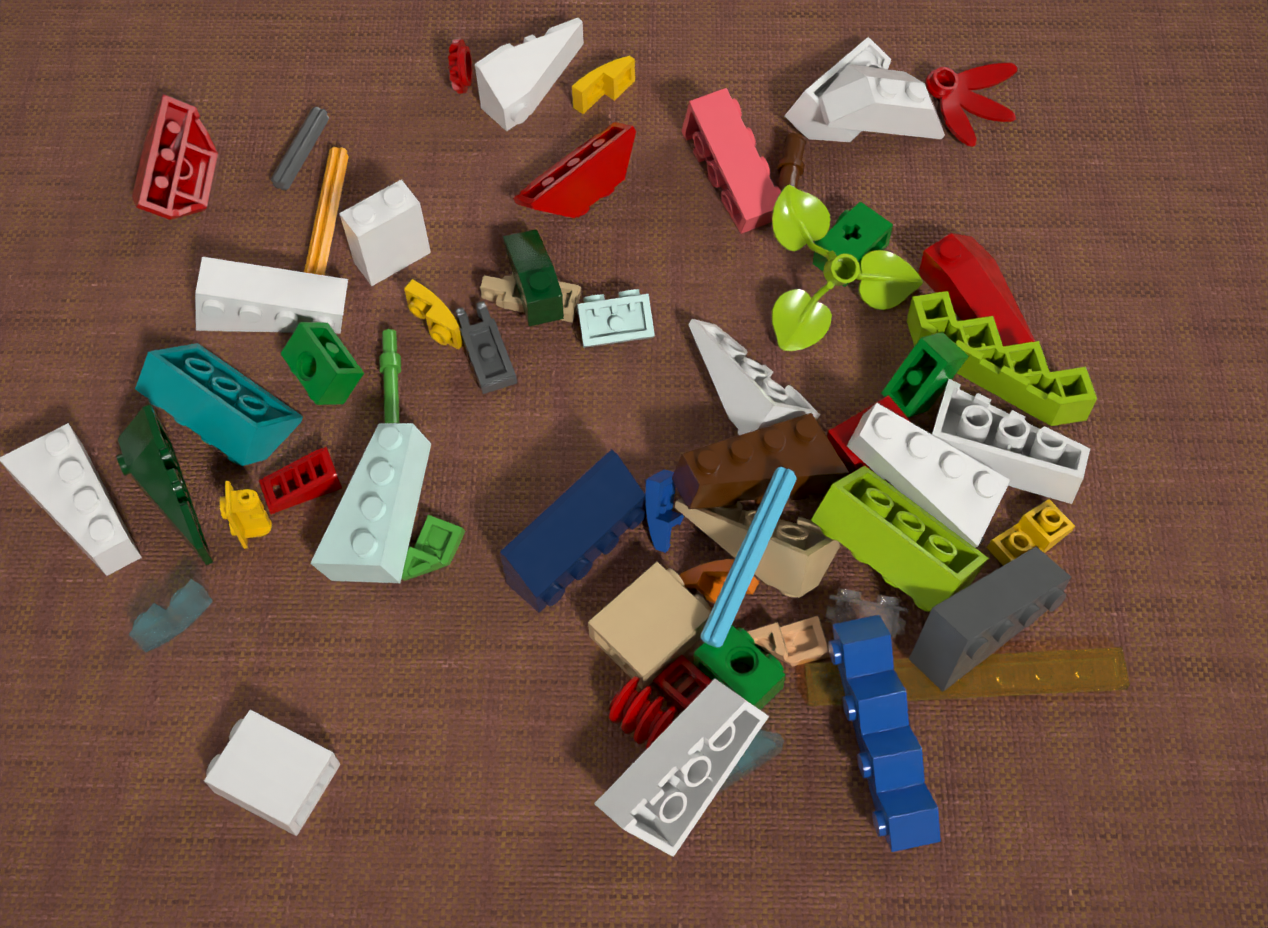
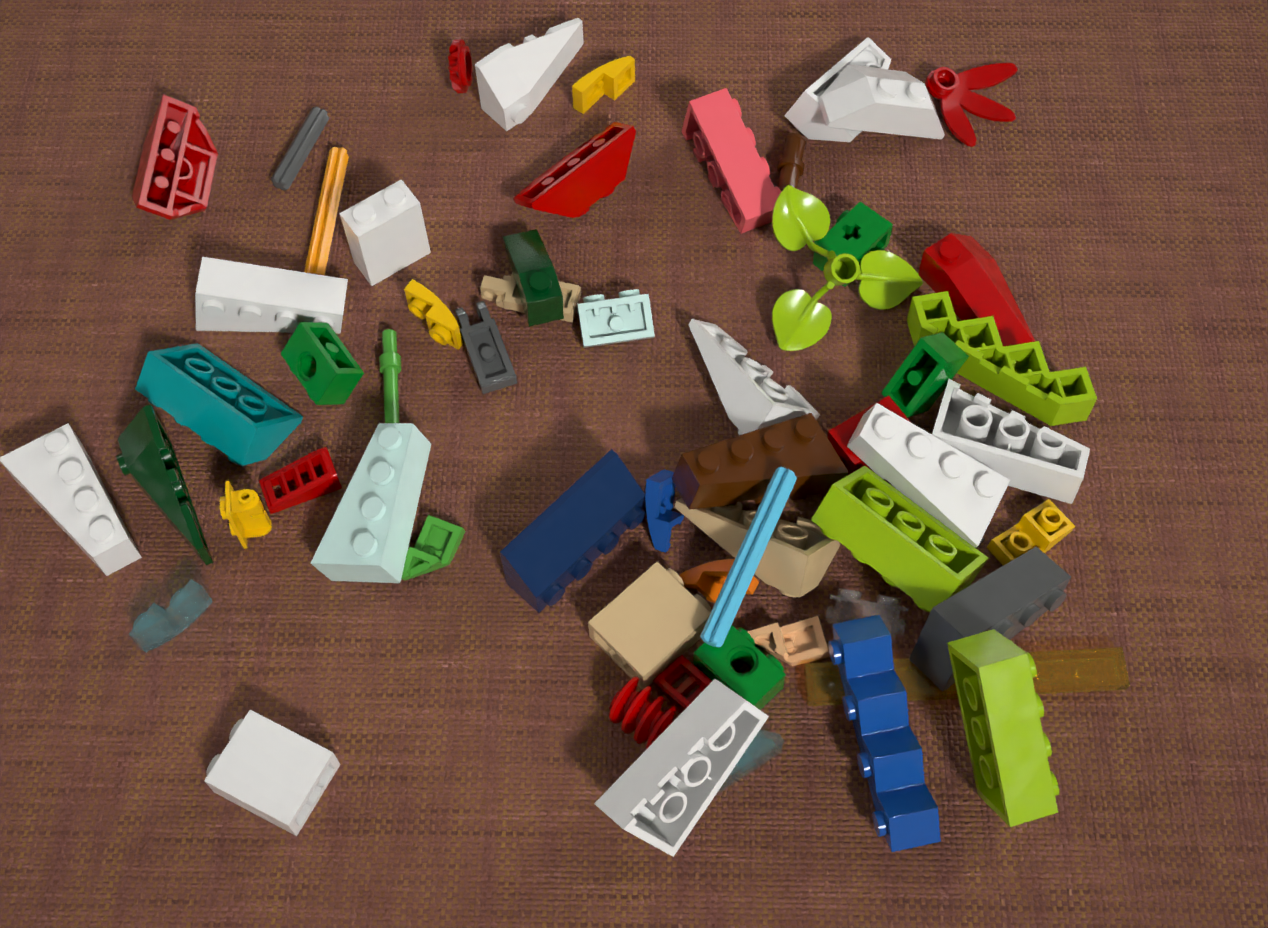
(1004, 727): none -> lime brick

